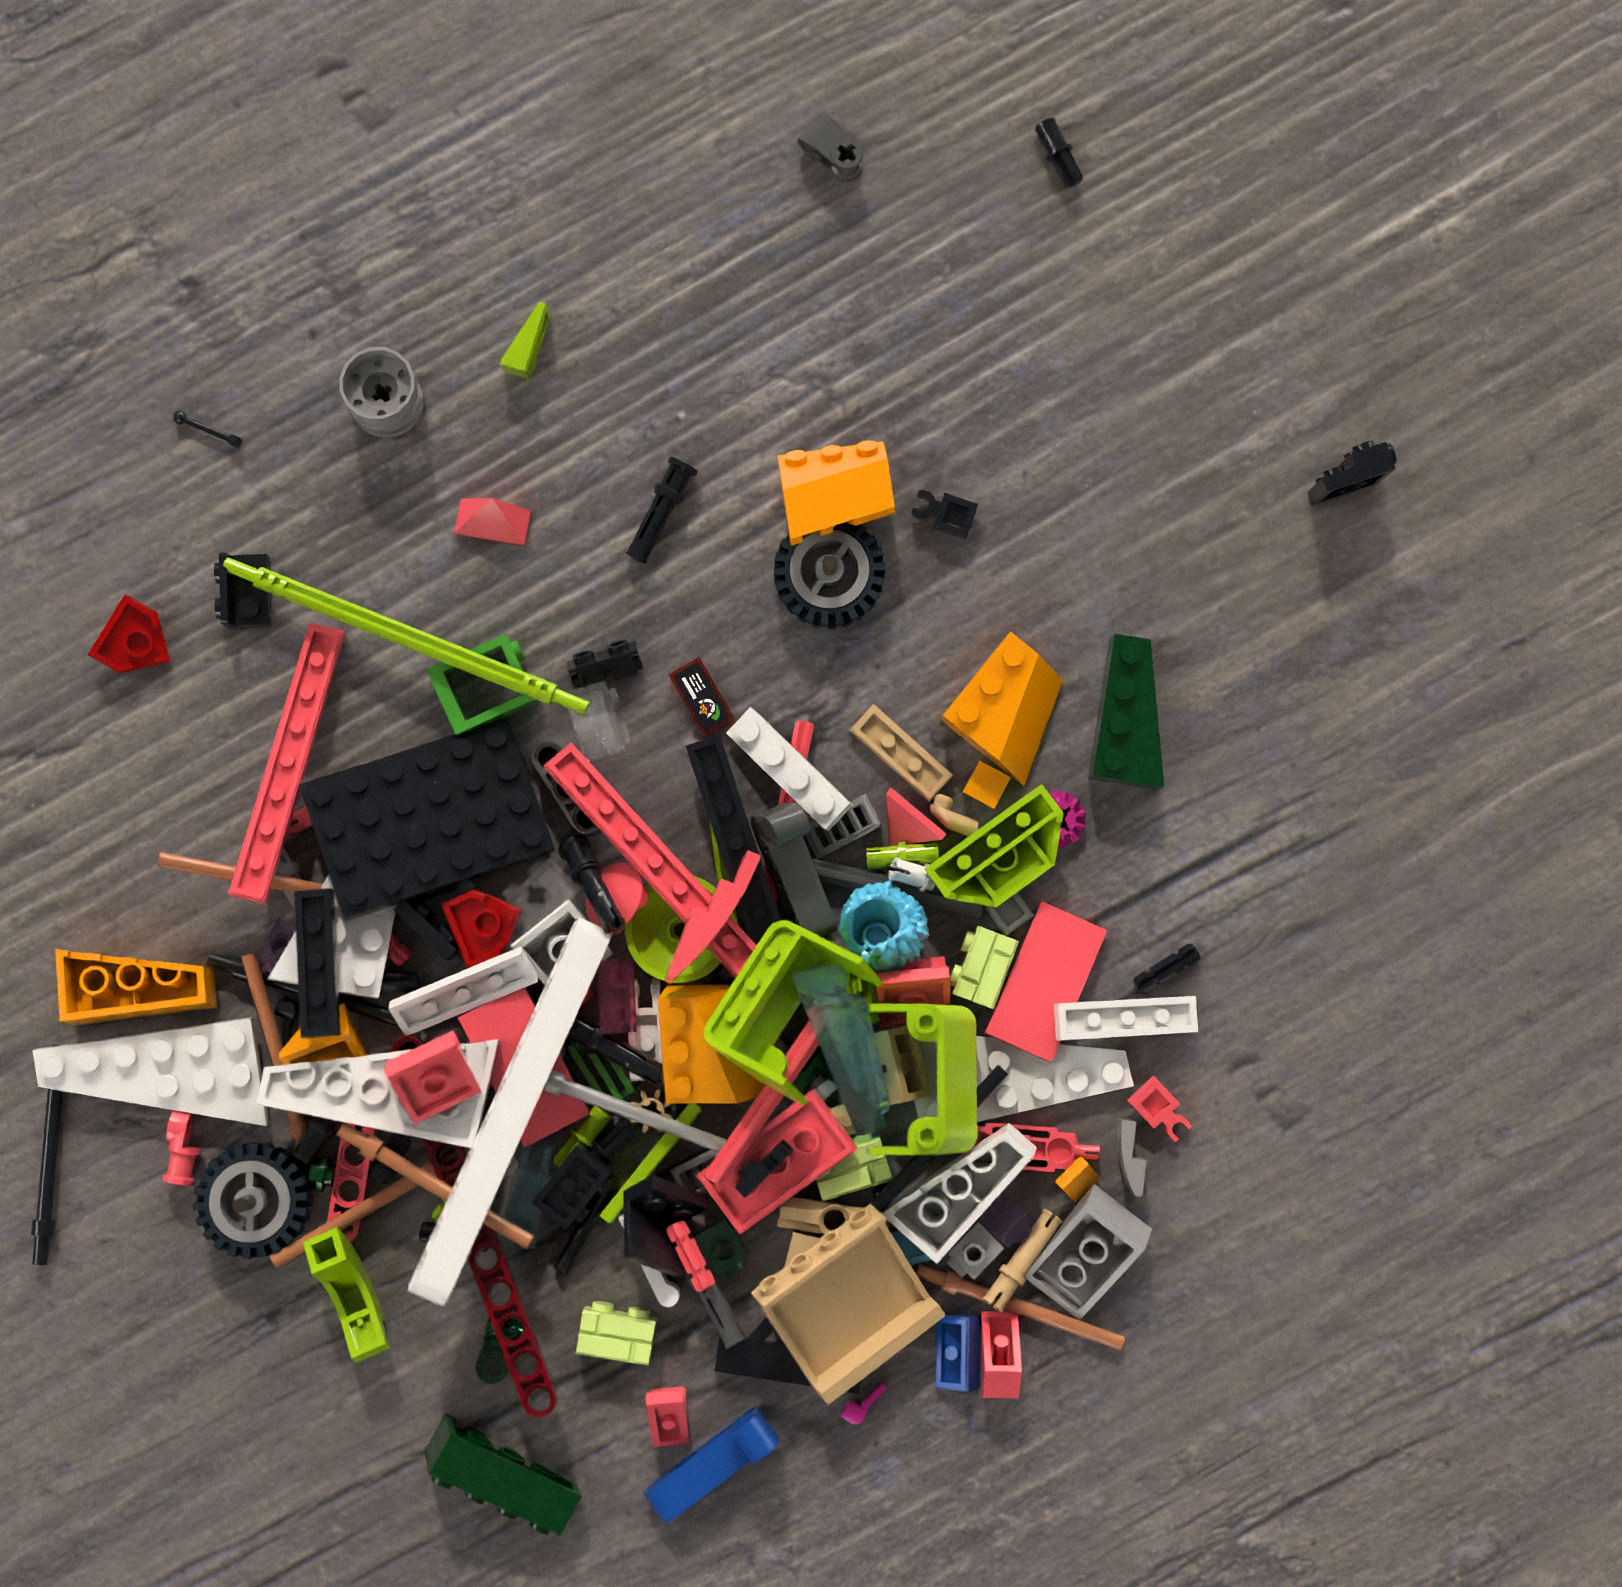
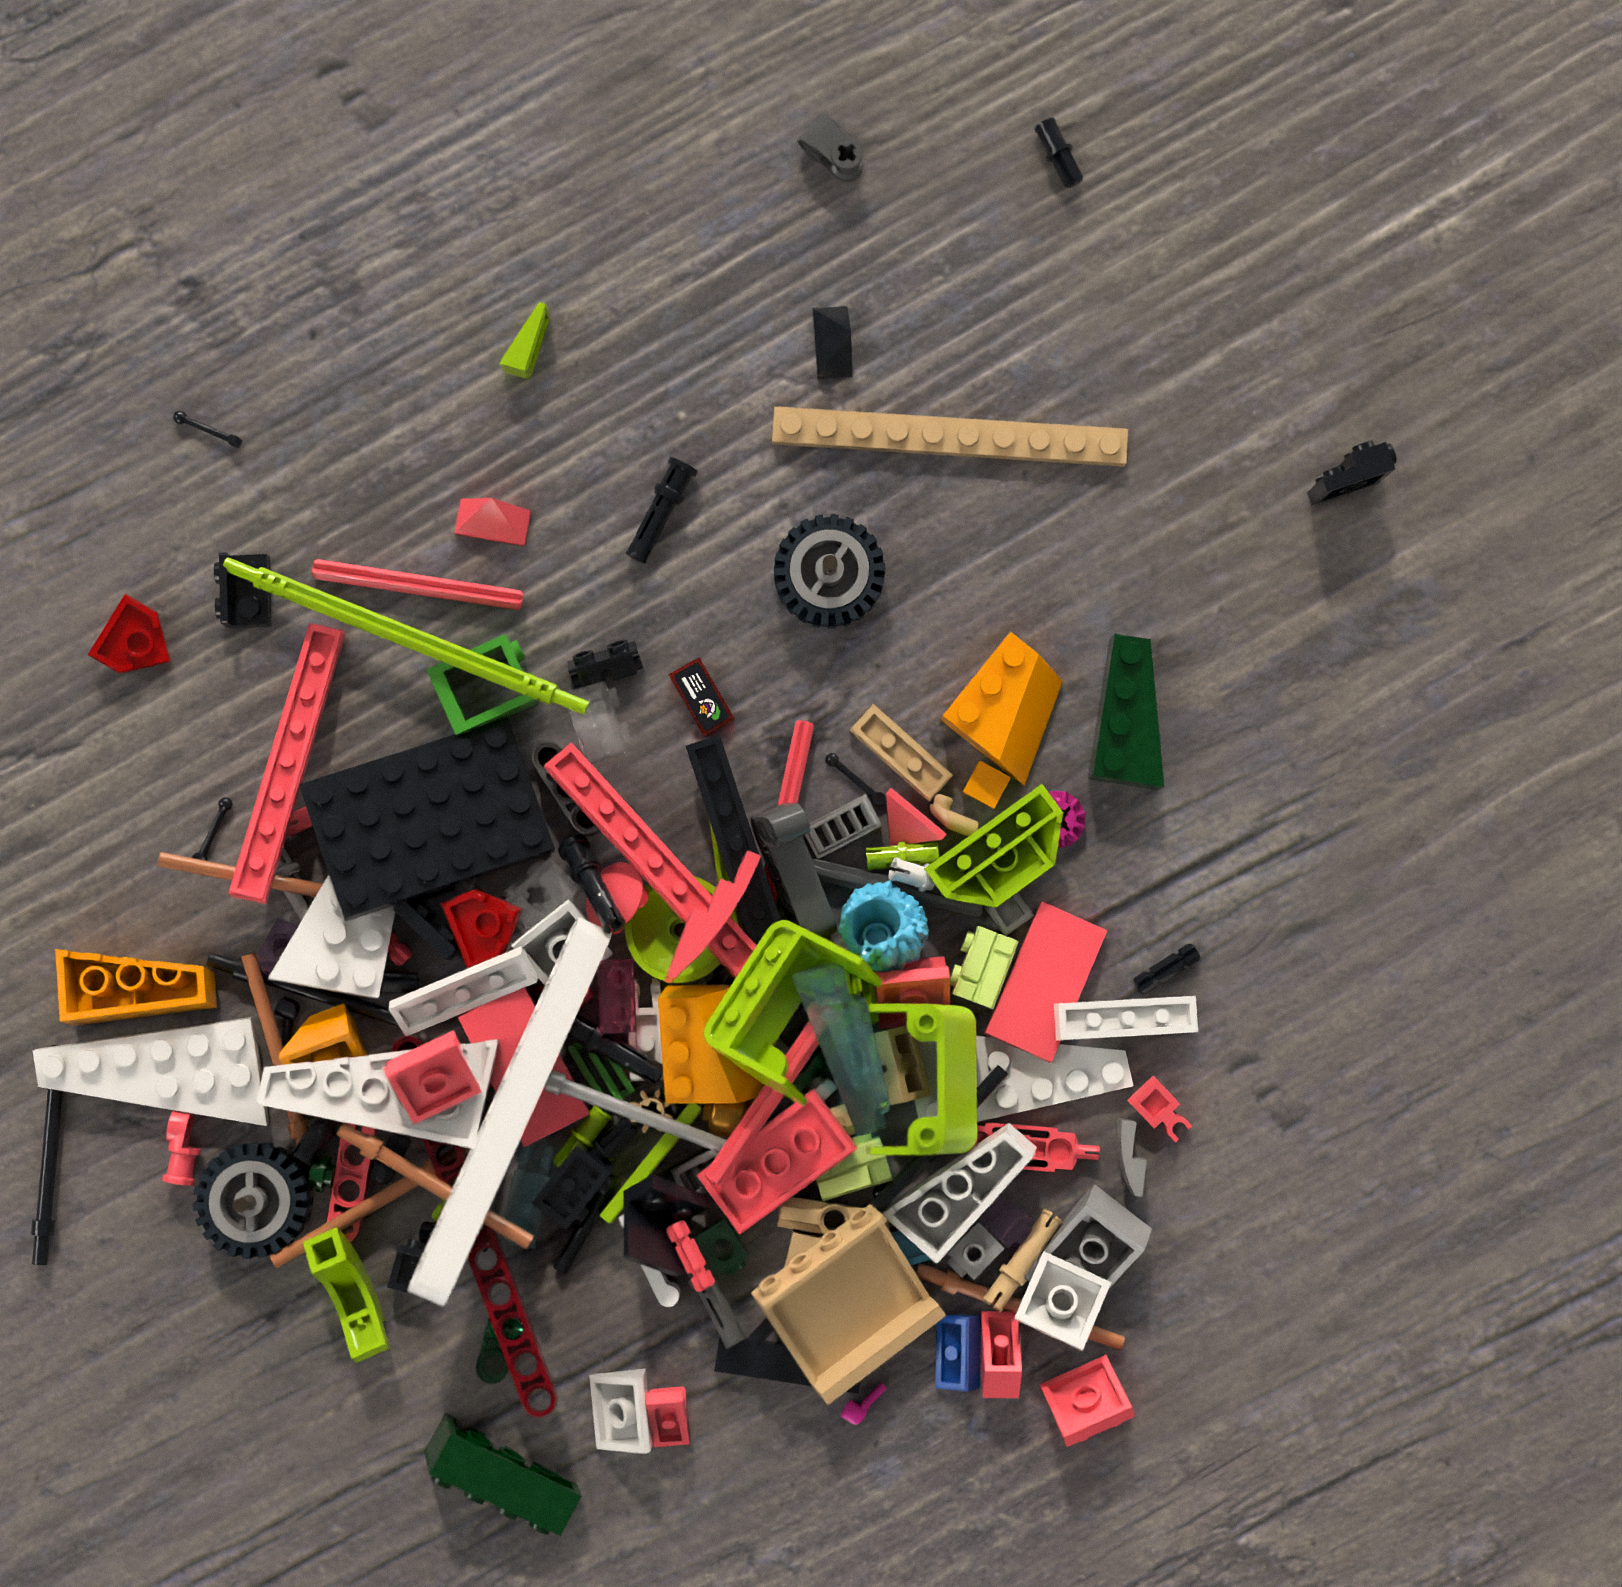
(224, 804): none -> black hinge
(317, 963): black tile -> none
(377, 373): light grey wheel -> none
(405, 1265): none -> black bracket
(417, 584): none -> coral axle
(616, 1333): yellowish green brick -> none
(621, 1411): none -> white slope
(724, 1116): none -> pearl gold head
(742, 1441): blue beam -> none
(755, 1172): black plate -> none
(789, 769): white plate -> none
(832, 342): none -> black slope
(835, 487): light orange wedge -> none
(877, 798): none -> black hinge
(950, 436): none -> tan plate
(951, 515): black plate -> none
(1062, 1300): none -> white slope
(1077, 1179): light orange tile -> none
(1087, 1400): none -> coral bracket

